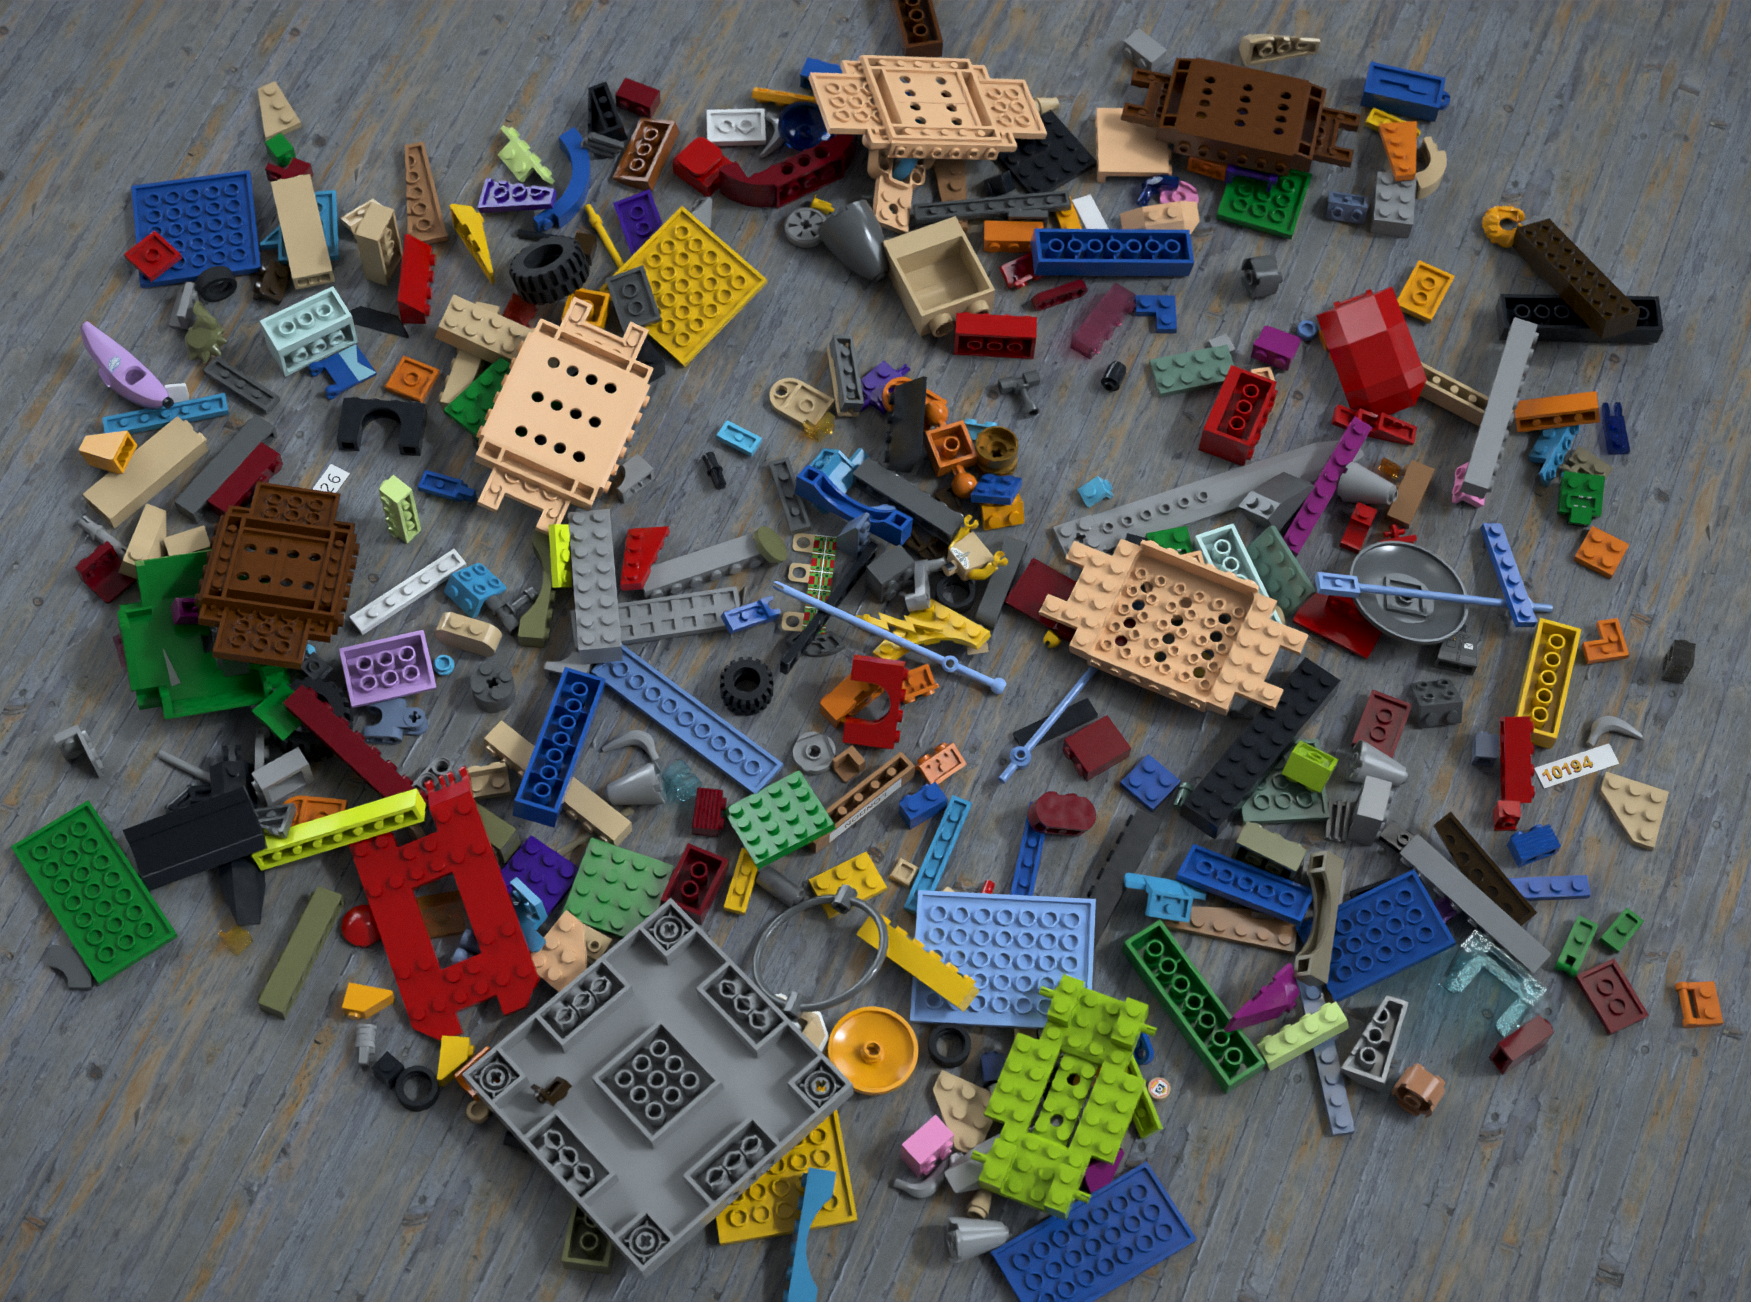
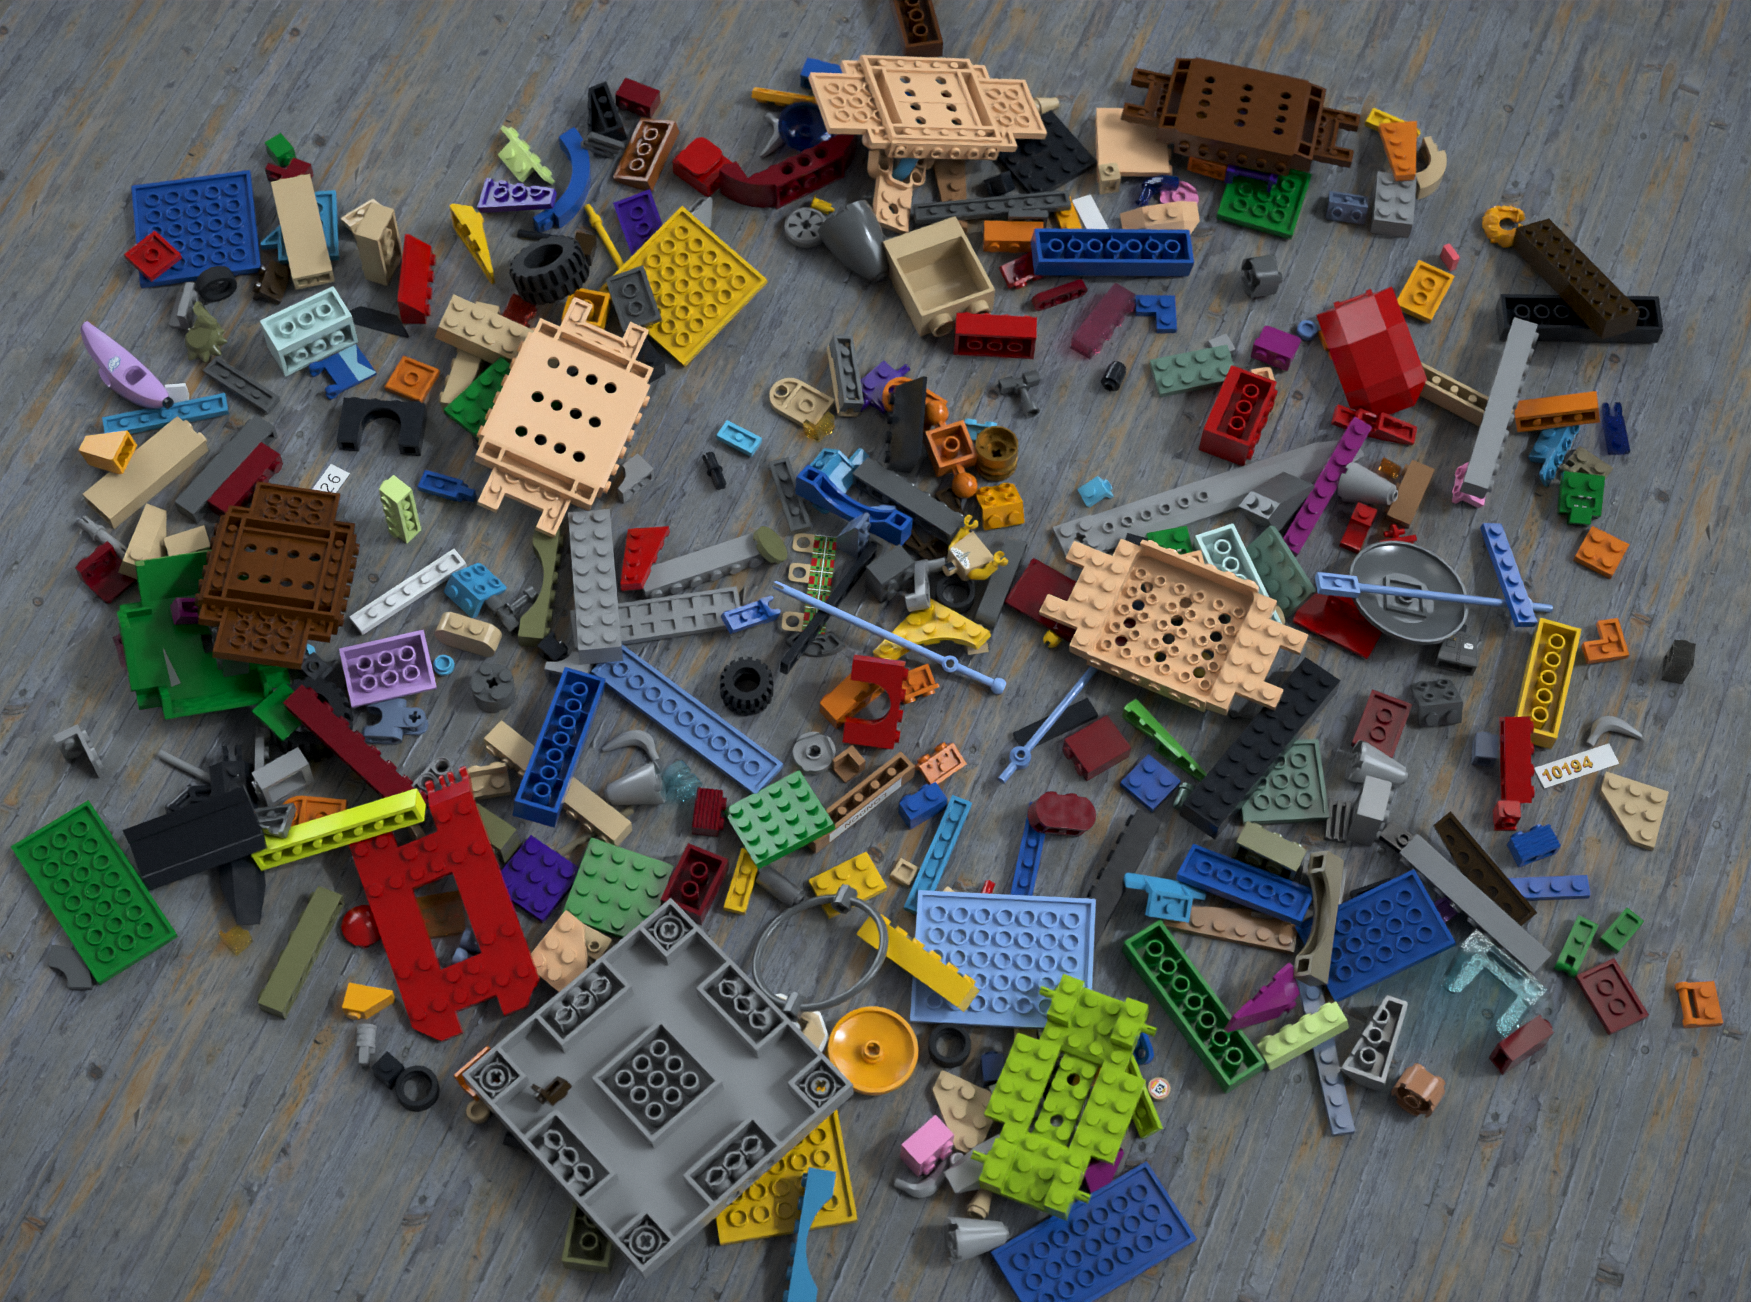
(276, 111): tan wing -> none
(423, 207): medium nougat wing -> none
(454, 1054): yellow slope -> none
(529, 912): dark azure plate -> none
(552, 650): none -> black brick
(560, 555): neon yellow plate -> none
(736, 127): white plate -> none
(907, 625): yellow piece -> none
(996, 489): blue plate -> none
(1109, 178): none -> tan bracket
(1144, 51): light grey brick -> none
(1166, 745): none -> bright green wedge
(1269, 48): tan wedge -> none
(1309, 767): lime slope -> none
(1404, 92): blue piece -> none
(1449, 257): none -> coral tile

